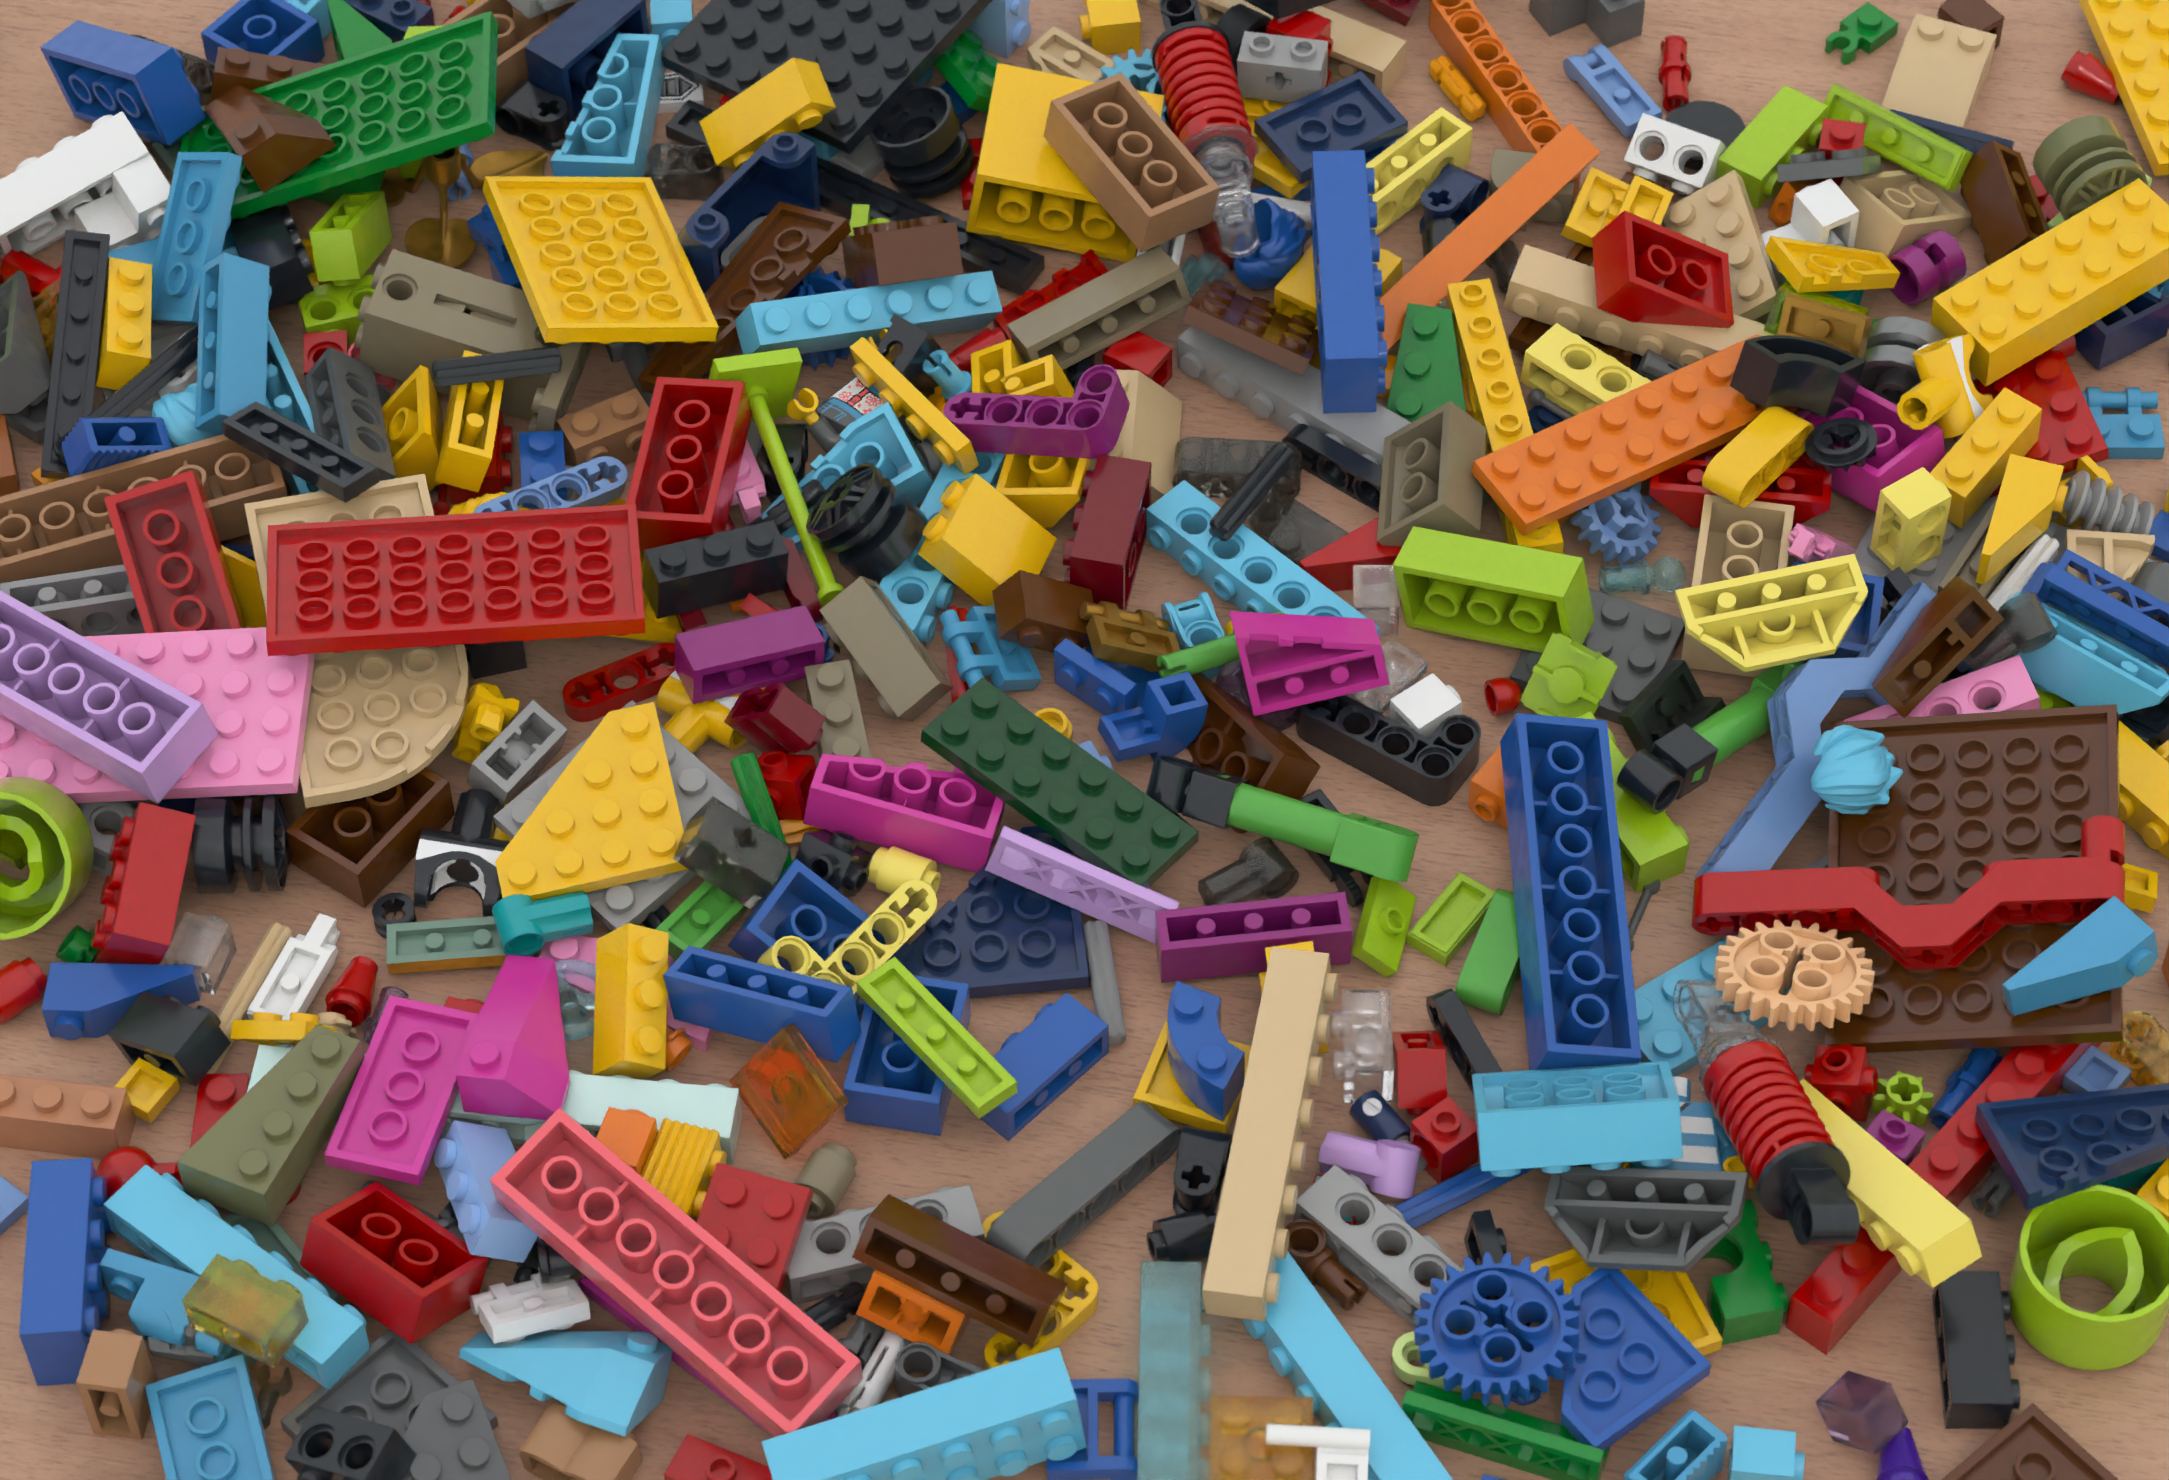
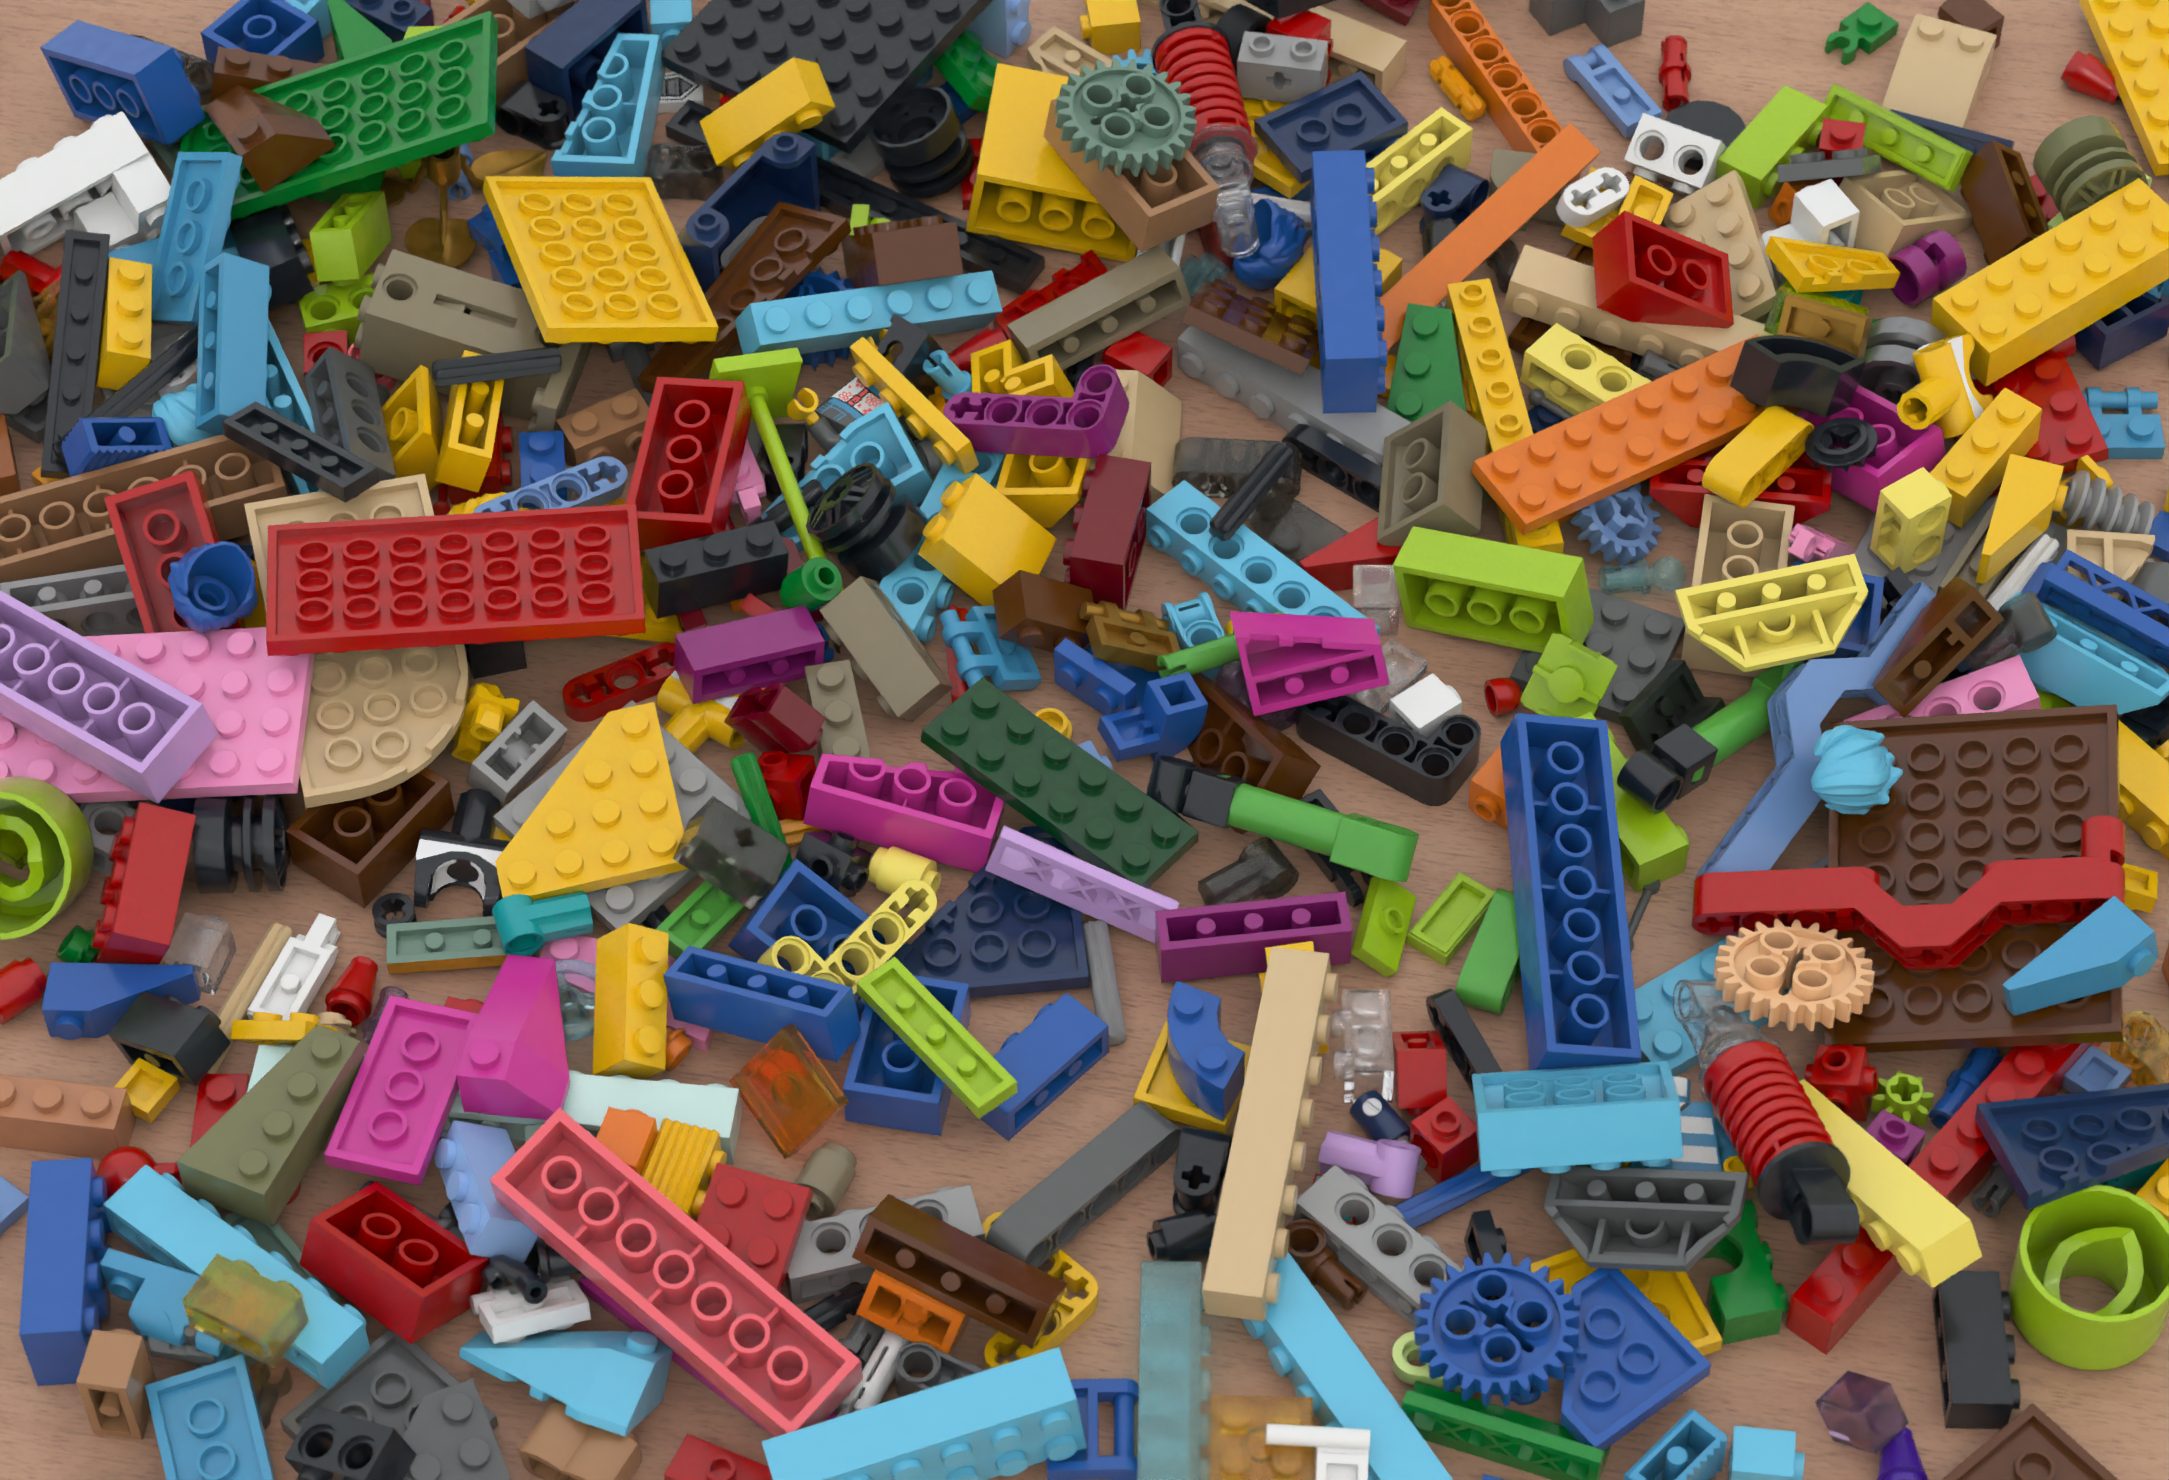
(213, 586): none -> blue hair
(521, 1275): none -> black arm
(811, 585): none -> green brick
(1125, 117): none -> sand green gear
(1588, 191): none -> white beam

